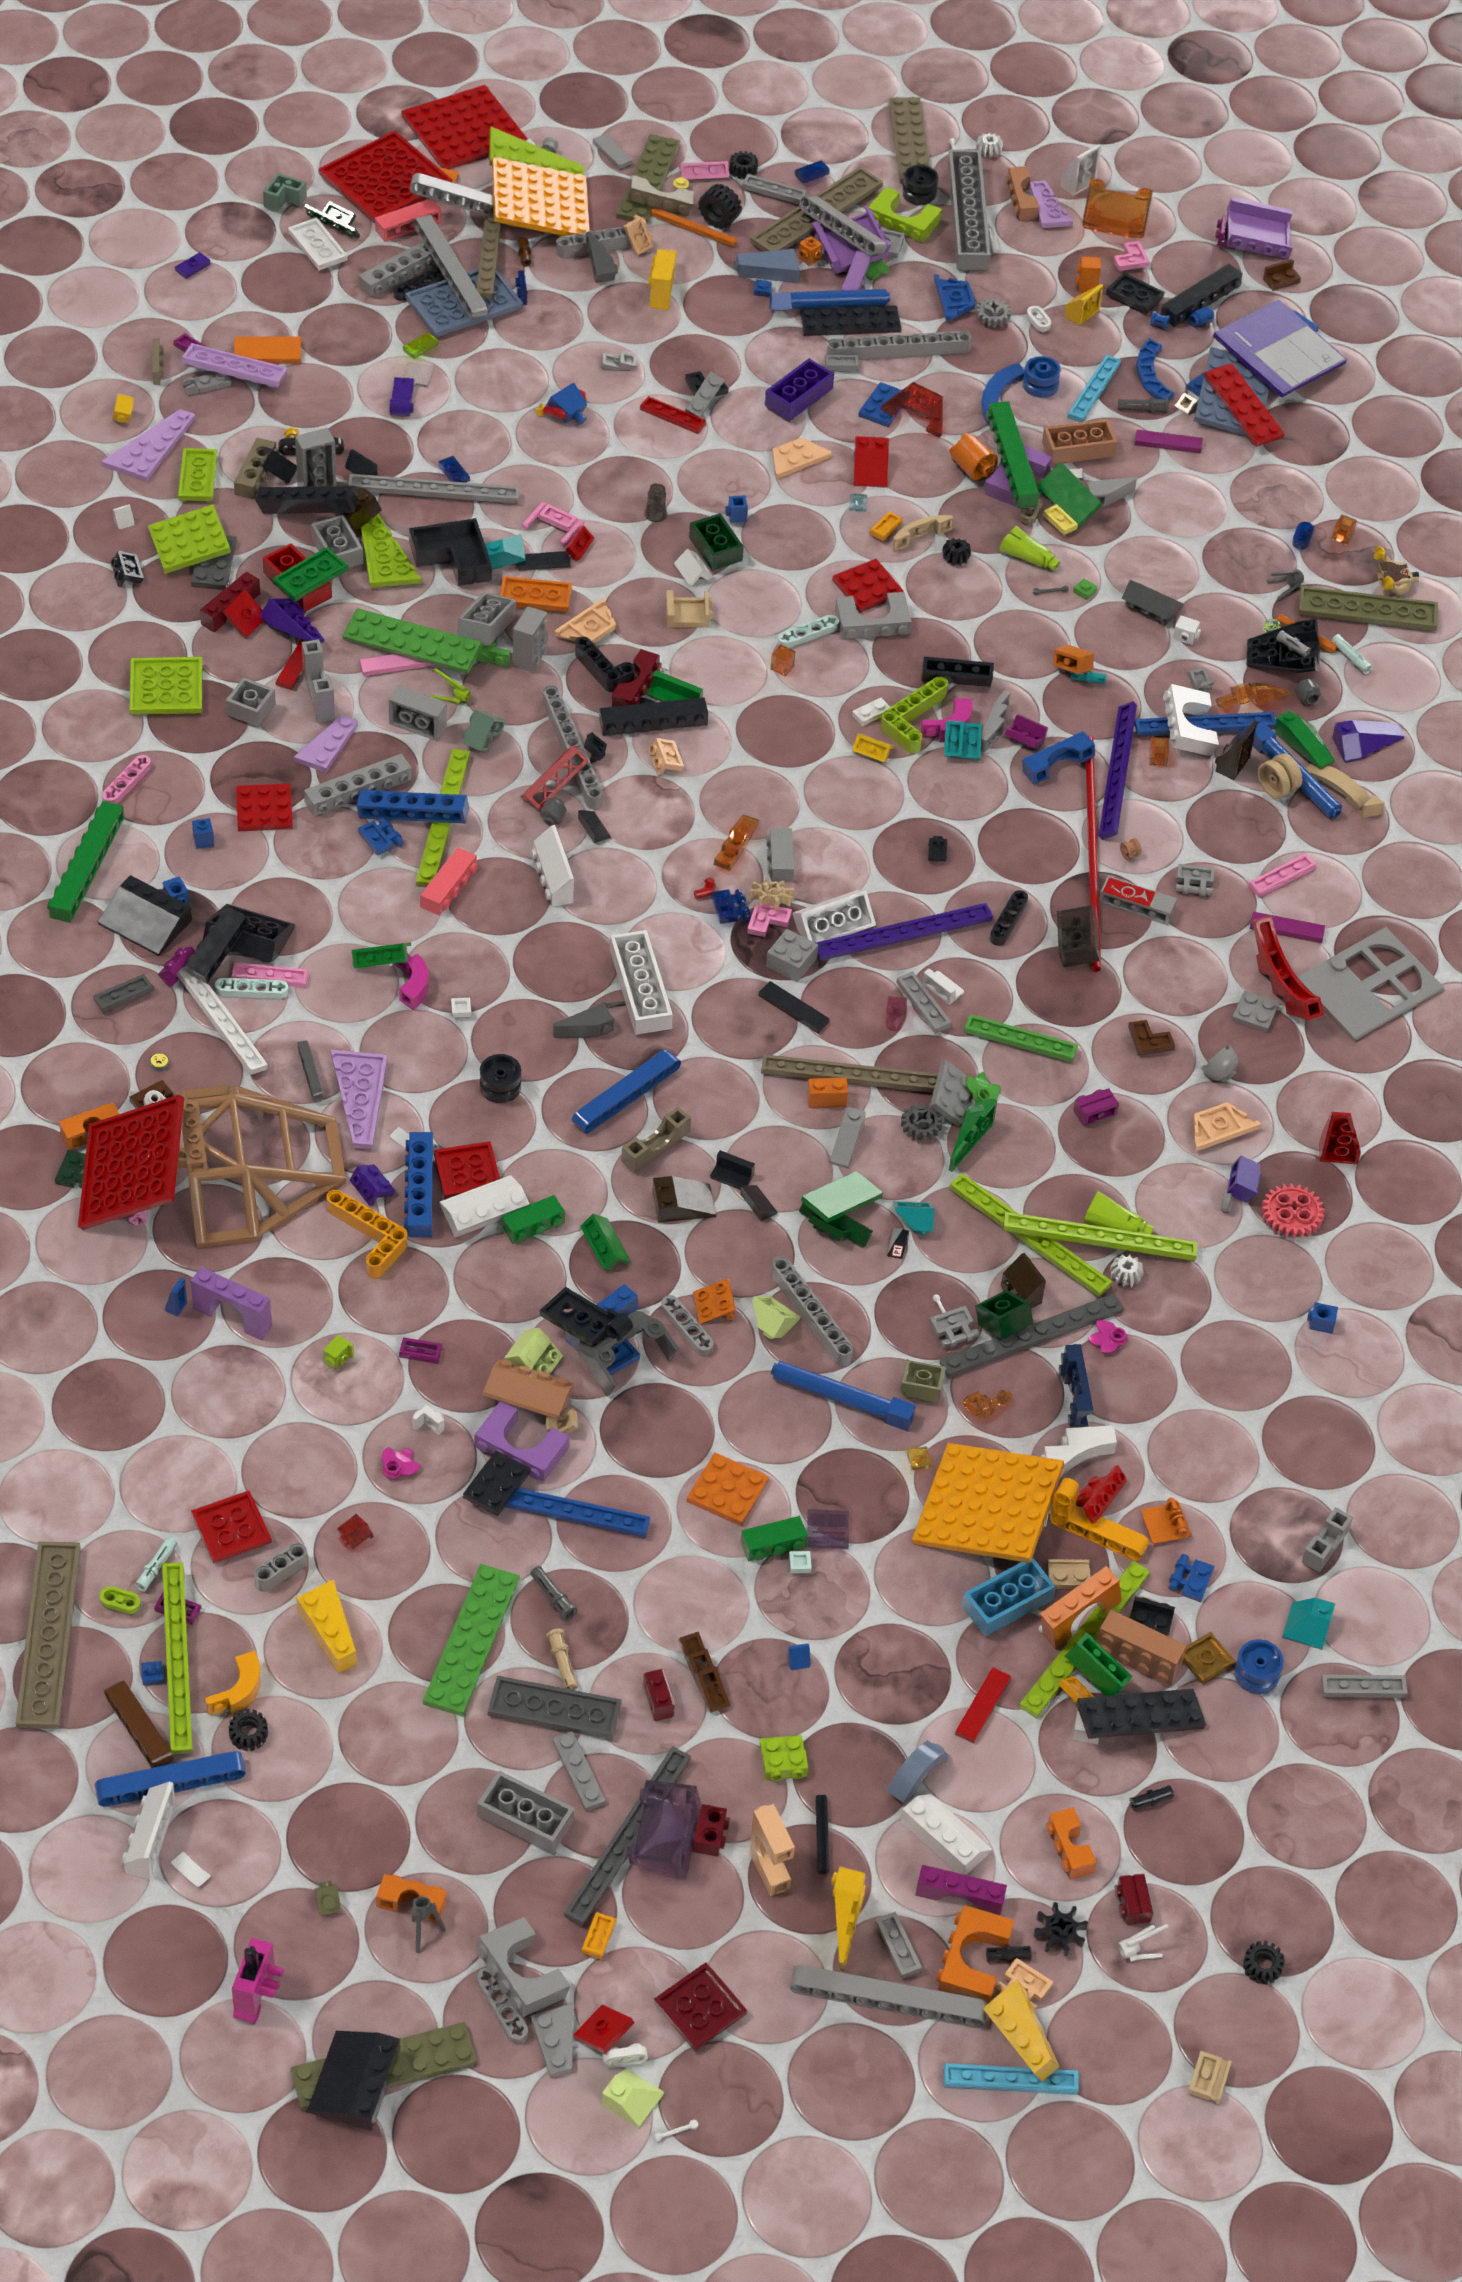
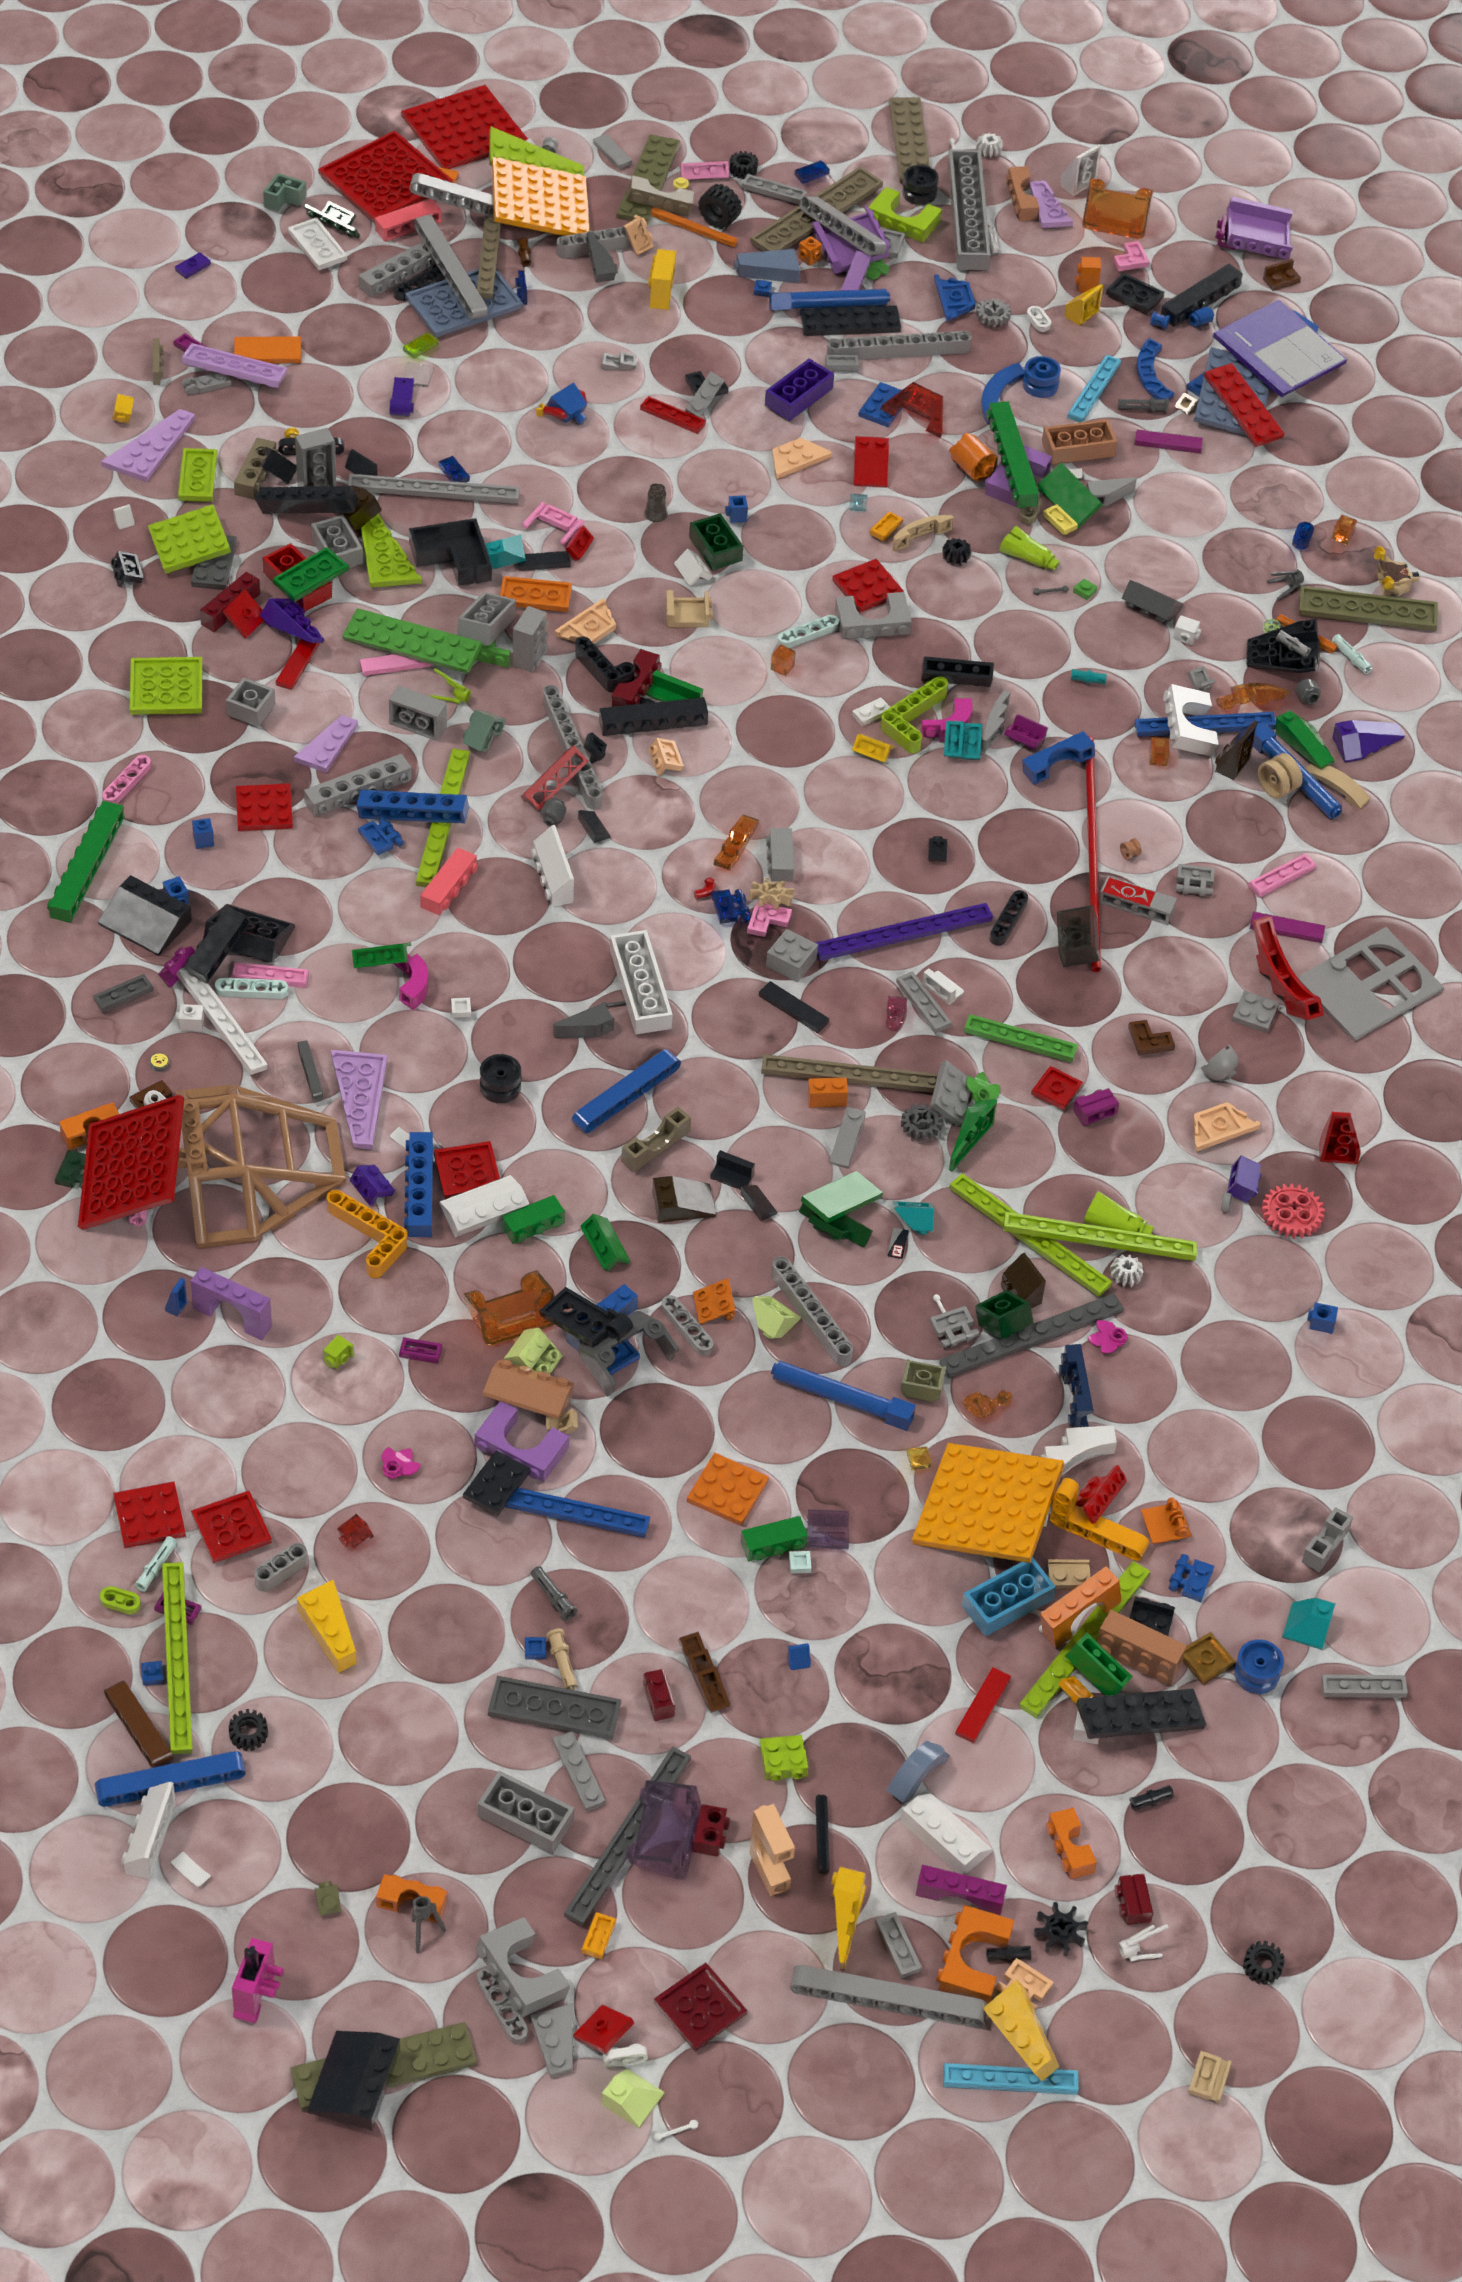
(48, 1635): dark tan plate -> none
(149, 1514): none -> red plate
(190, 1017): none -> white brick
(243, 1692): light orange arch -> none
(319, 687): light grey arch -> none
(430, 1418): white bracket -> none
(471, 1640): bright green plate -> none
(512, 1313): none -> clear orange windscreen
(535, 1647): none -> blue tile
(835, 917): white slope -> none
(1057, 1088): none -> red plate
(1073, 659): orange brick -> none
(1117, 770): dark purple plate -> none
(1372, 807): tan slope -> none

